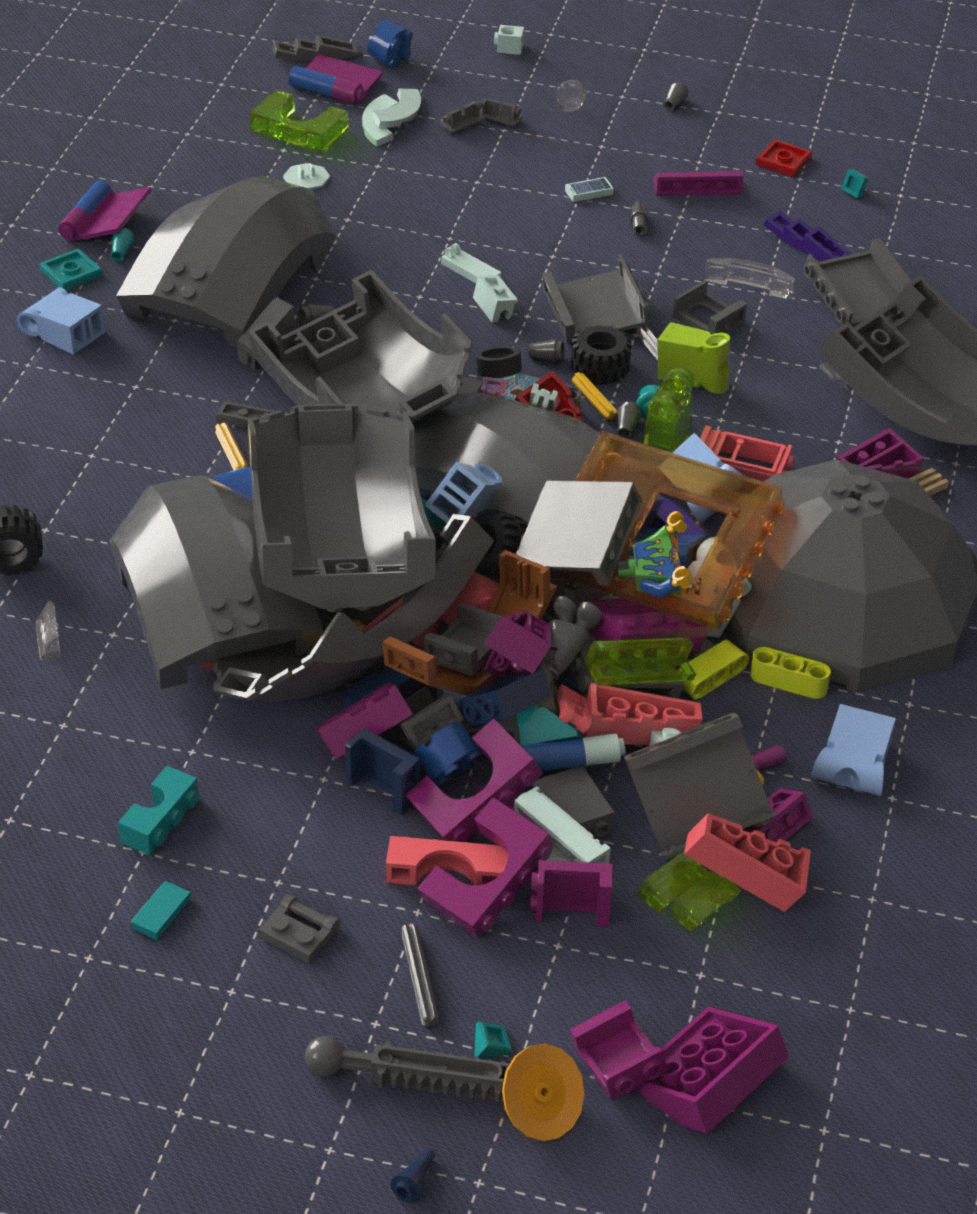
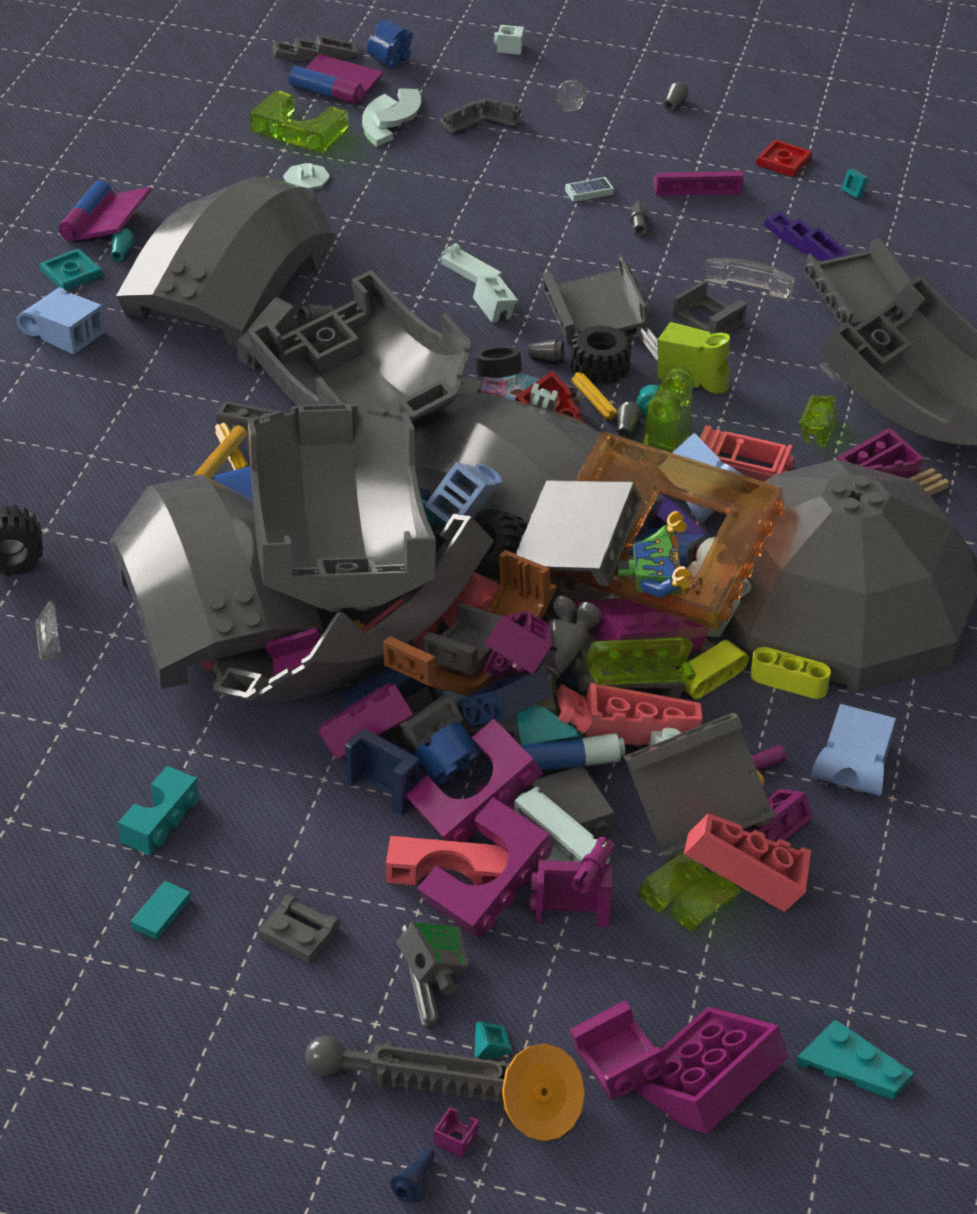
(222, 452): none -> yellow axle
(290, 650): none -> magenta panel
(435, 954): none -> dark grey torso
(451, 1125): none -> magenta piece
(593, 865): none -> magenta pin
(819, 418): none -> clear neon green hinge
(848, 1055): none -> teal wing

